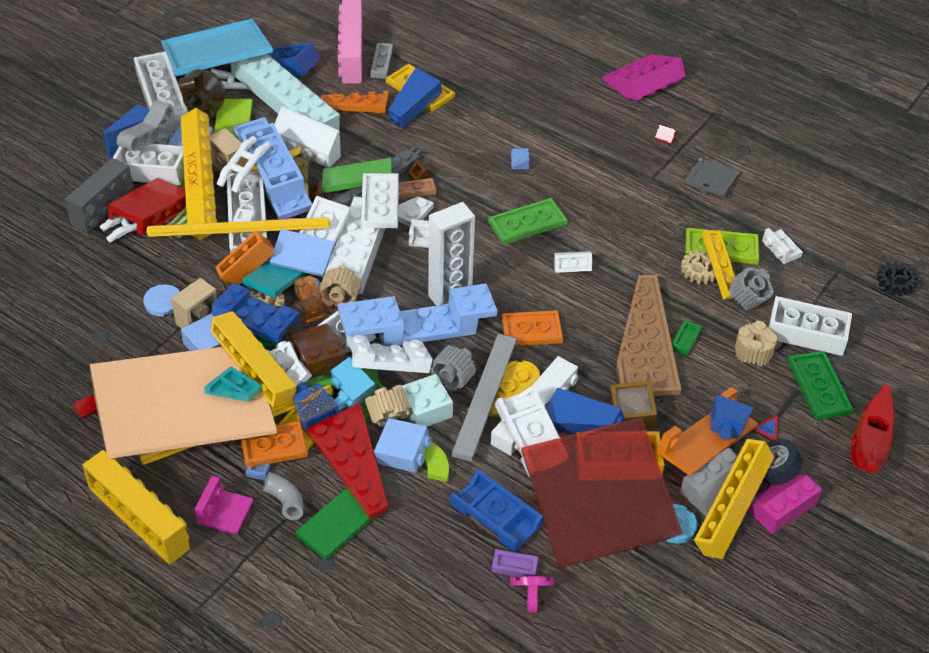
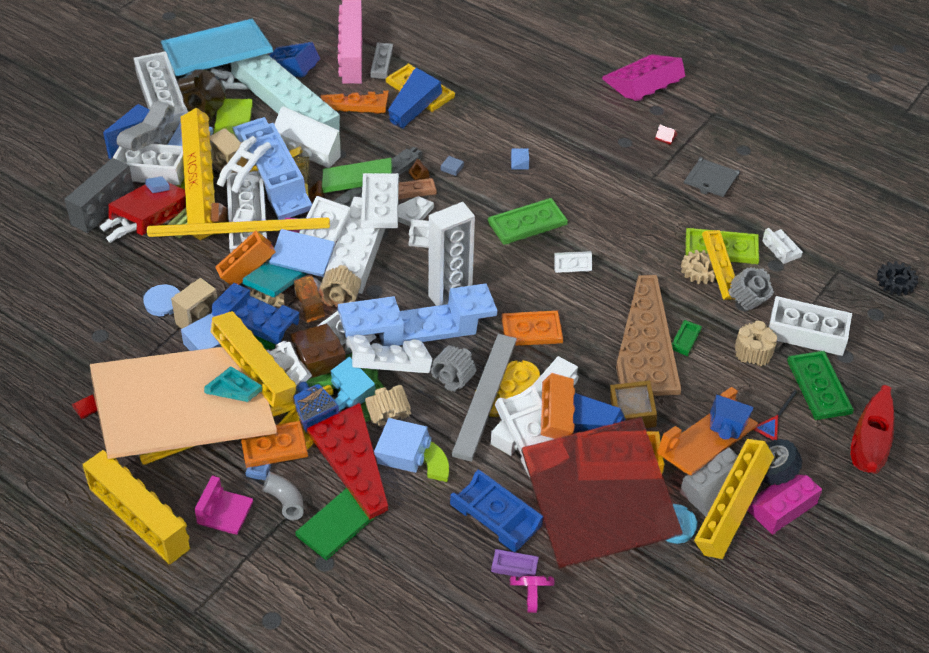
(157, 184): none -> medium blue tile
(219, 213): none -> dark orange tile
(428, 401): light aqua brick -> none
(452, 165): none -> sand blue tile
(557, 406): none -> orange brick

